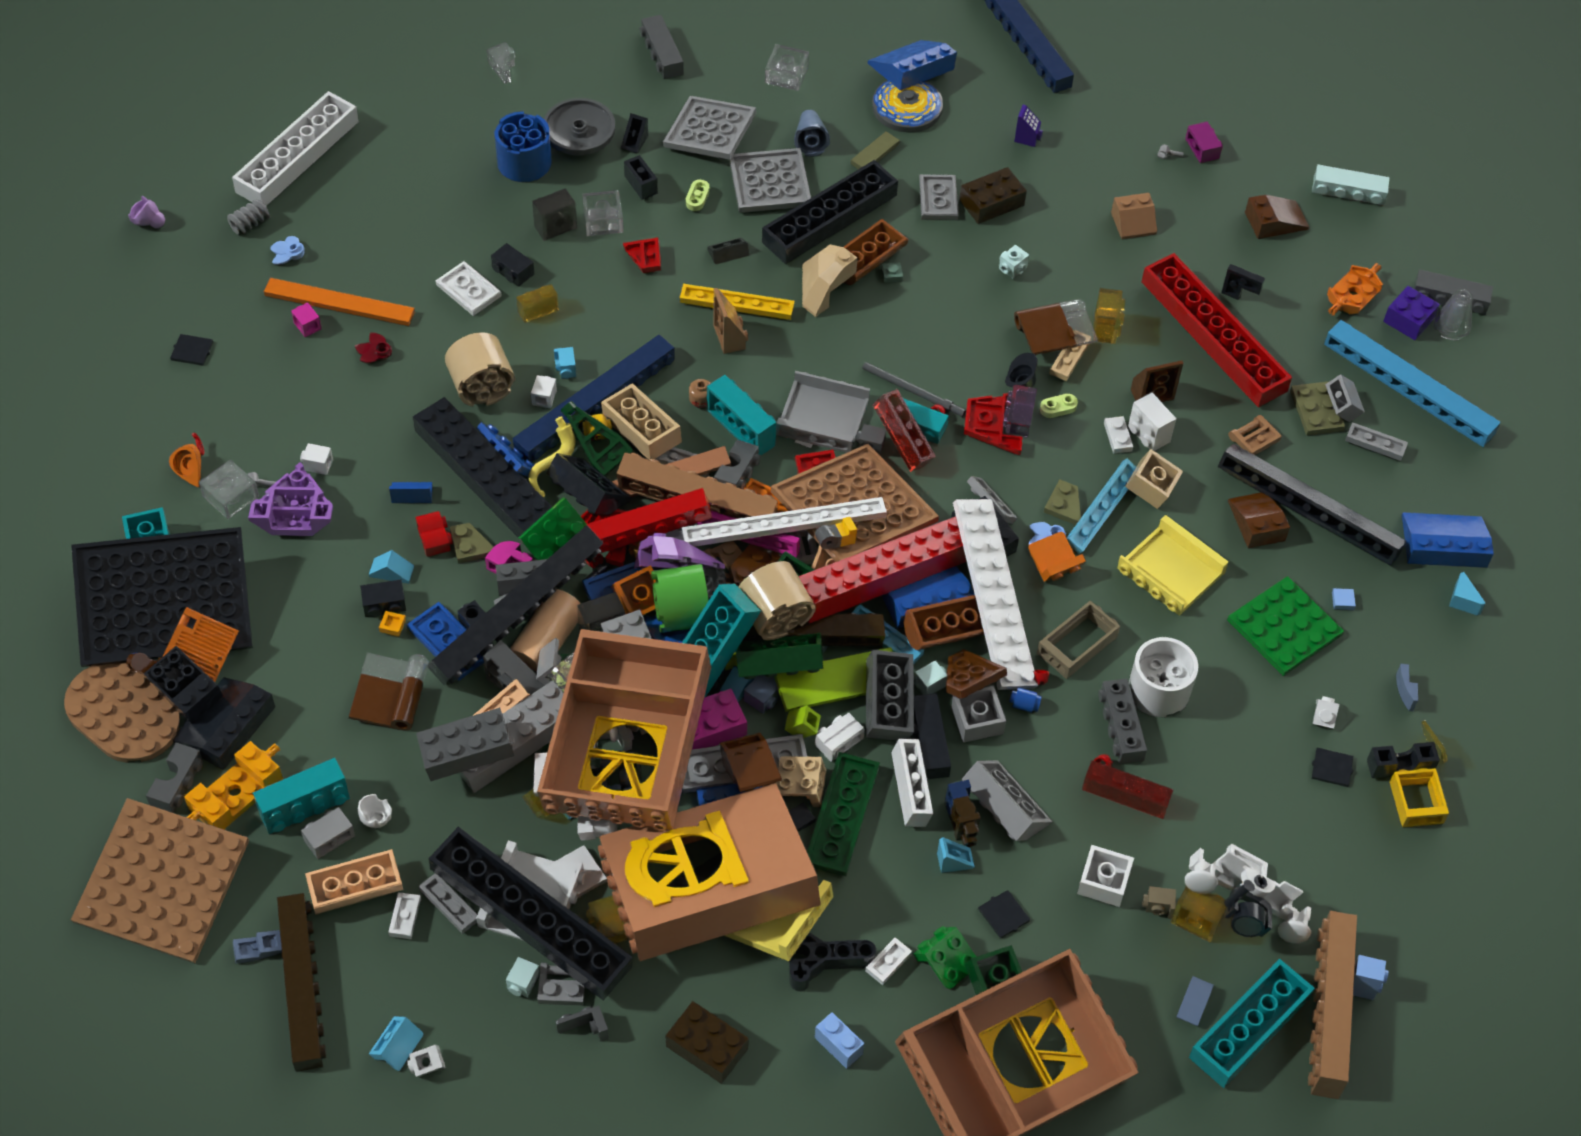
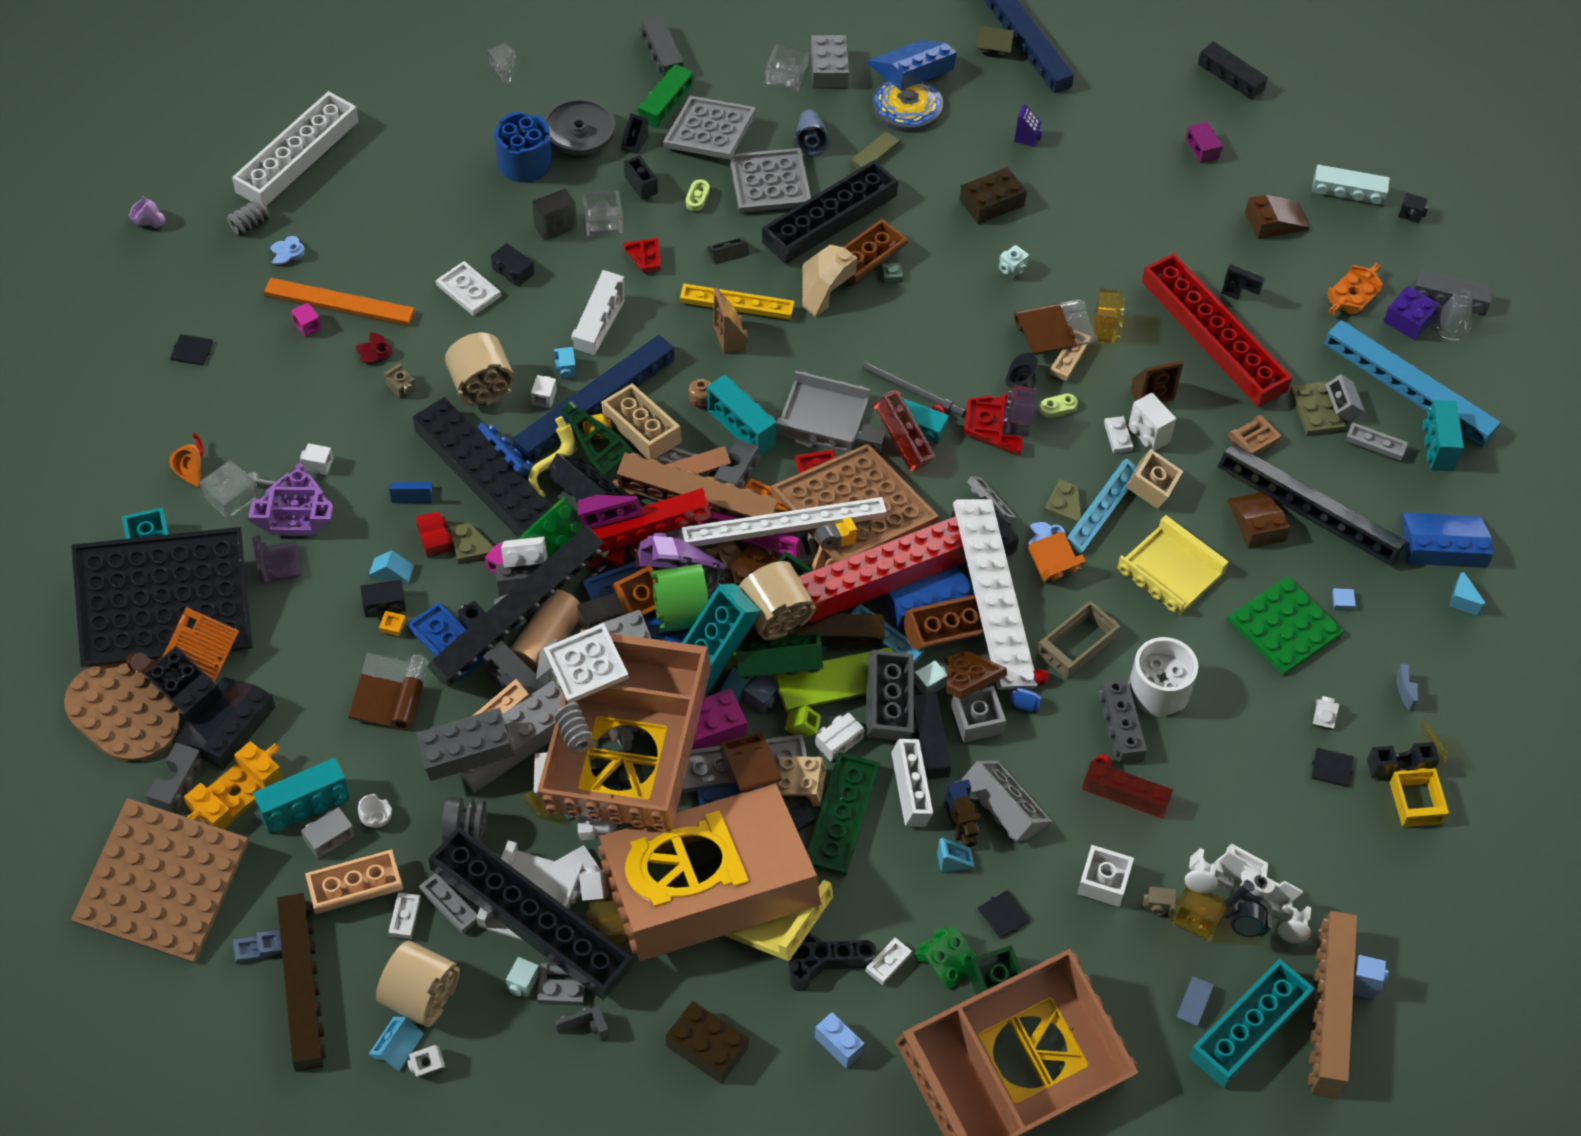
(276, 560): none -> clear purple bracket
(399, 381): none -> dark tan brick
(417, 983): none -> tan brick
(470, 819): none -> flat silver wheel
(524, 552): none -> white brick
(537, 303): clear yellow brick -> none
(574, 728): none -> light grey piece
(586, 663): none -> white plate
(594, 883): none -> white brick
(599, 313): none -> white wedge
(606, 509): none -> magenta slope
(666, 95): none -> green brick
(829, 61): none -> light grey brick
(938, 197): light grey tile -> none
(994, 39): none -> olive brick
(1134, 215): medium nougat slope -> none
(1164, 151): light grey hand -> none
(1232, 70): none -> black brick
(1413, 208): none -> black brick
(1443, 435): none -> teal brick

